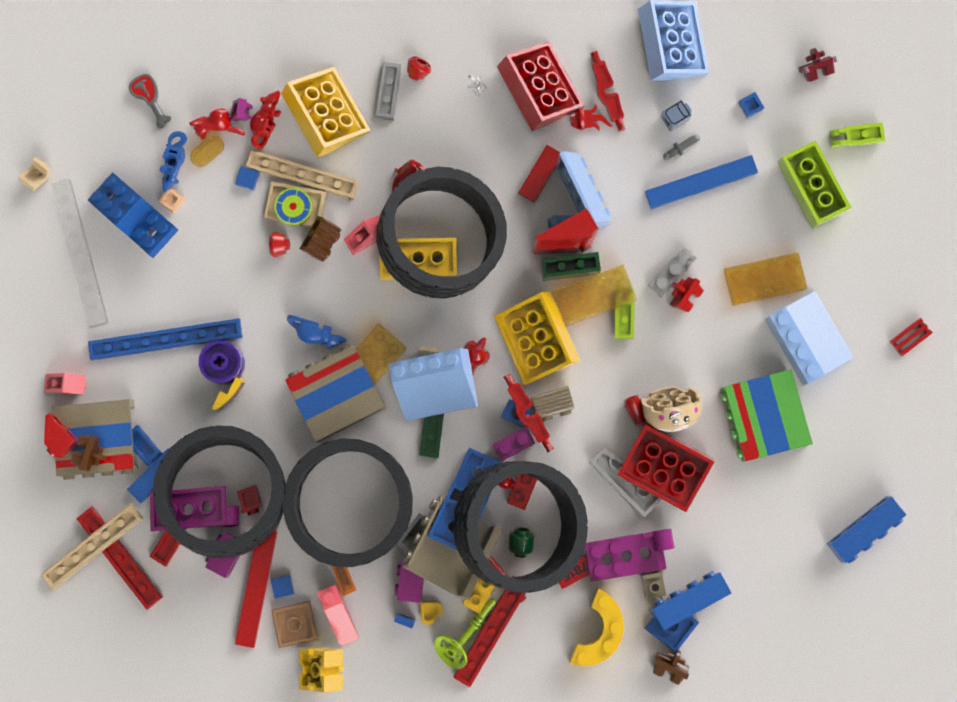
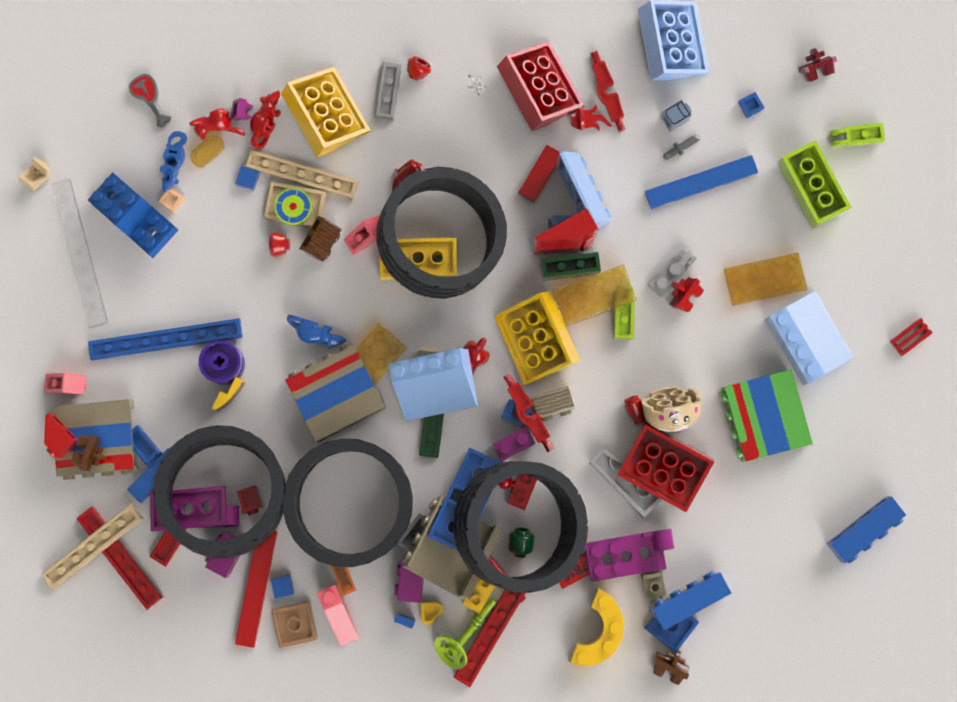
(321, 669): yellow brick -> none

